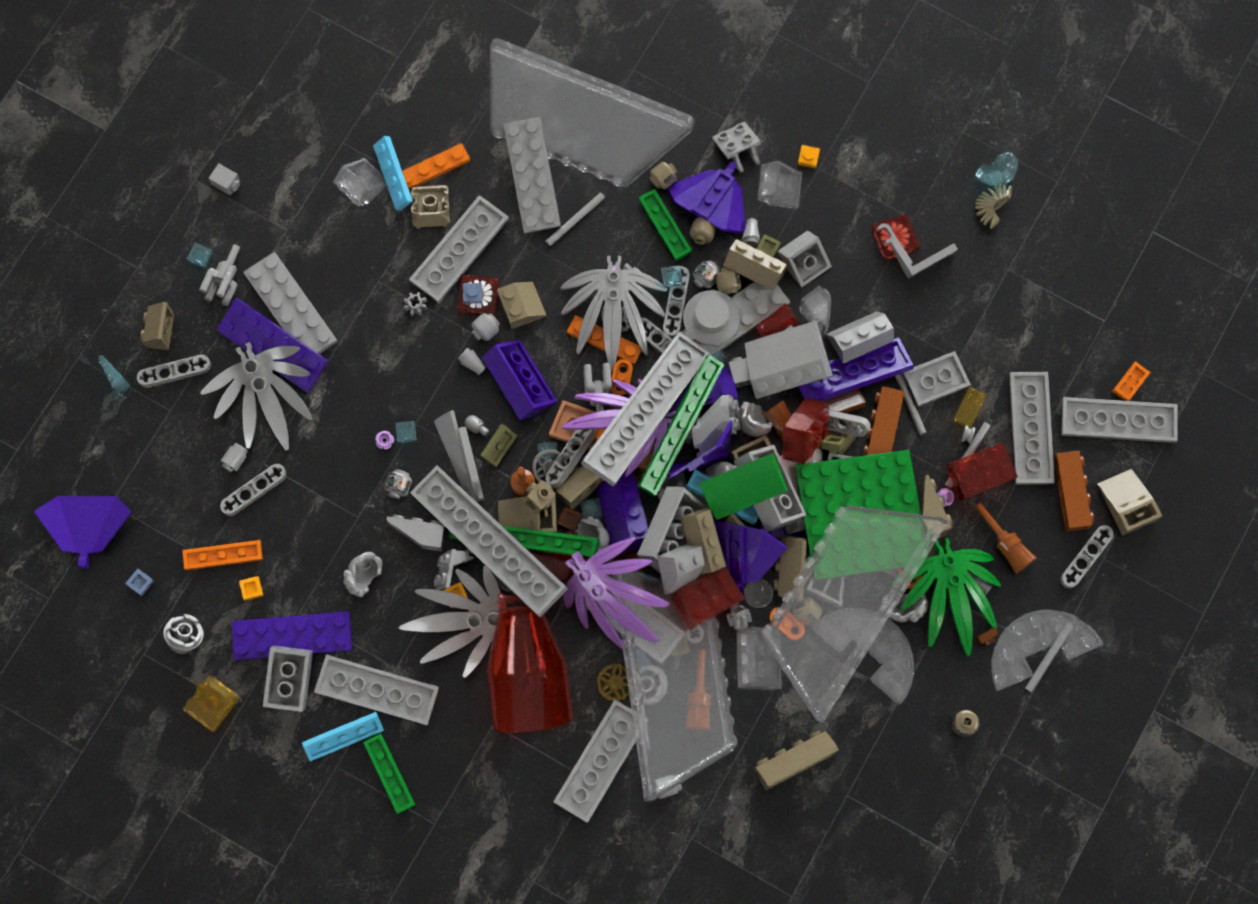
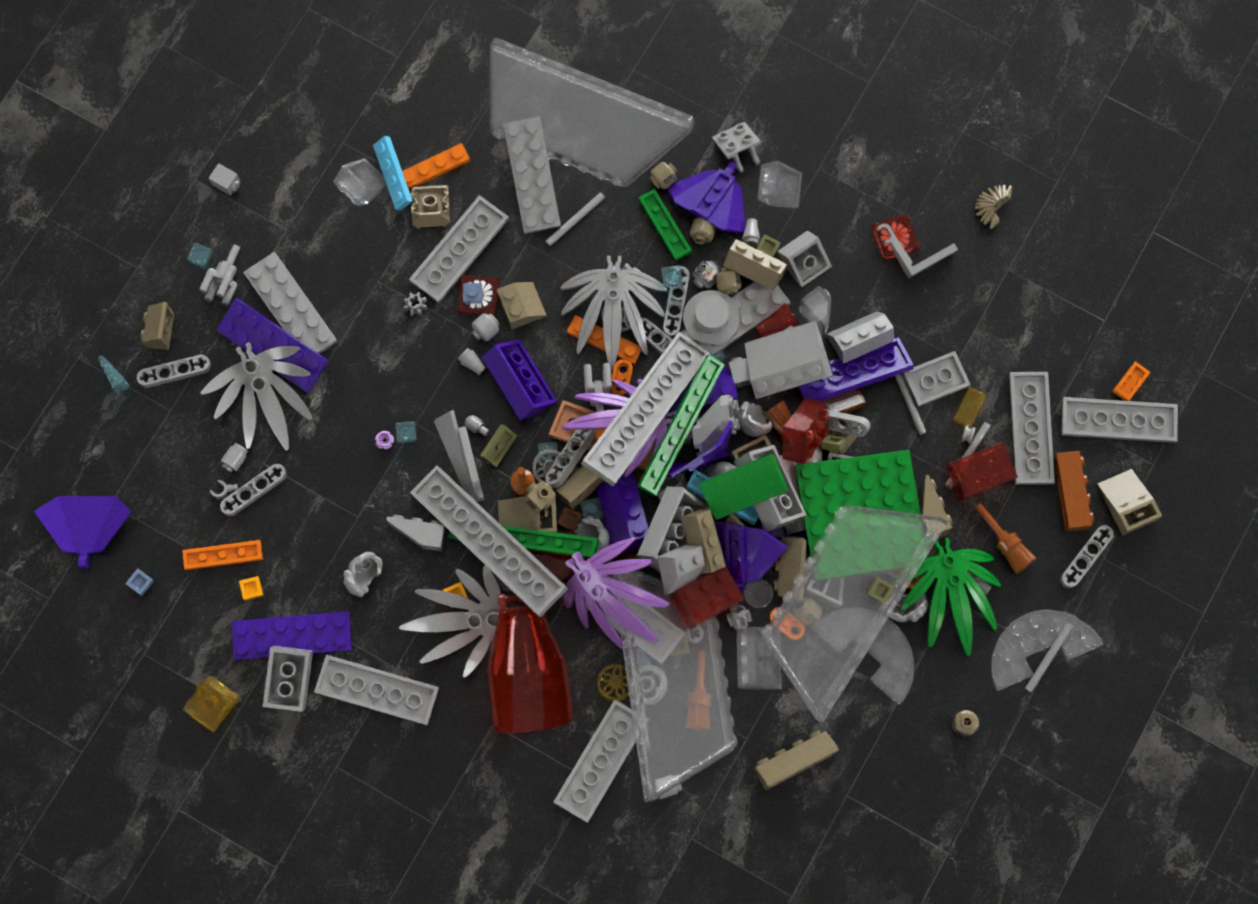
(183, 633): light grey cone -> none
(227, 488): none -> light grey piece
(342, 736): medium azure plate -> none
(389, 773): green plate -> none
(398, 484): light grey head -> none
(446, 564): light grey plate -> none
(808, 156): light orange plate -> none
(880, 589): none -> olive plate
(884, 420): dark orange brick -> none
(947, 496): lavender plate -> none
(987, 638): reddish brown plate -> none
(1000, 171): clear light blue hair -> none

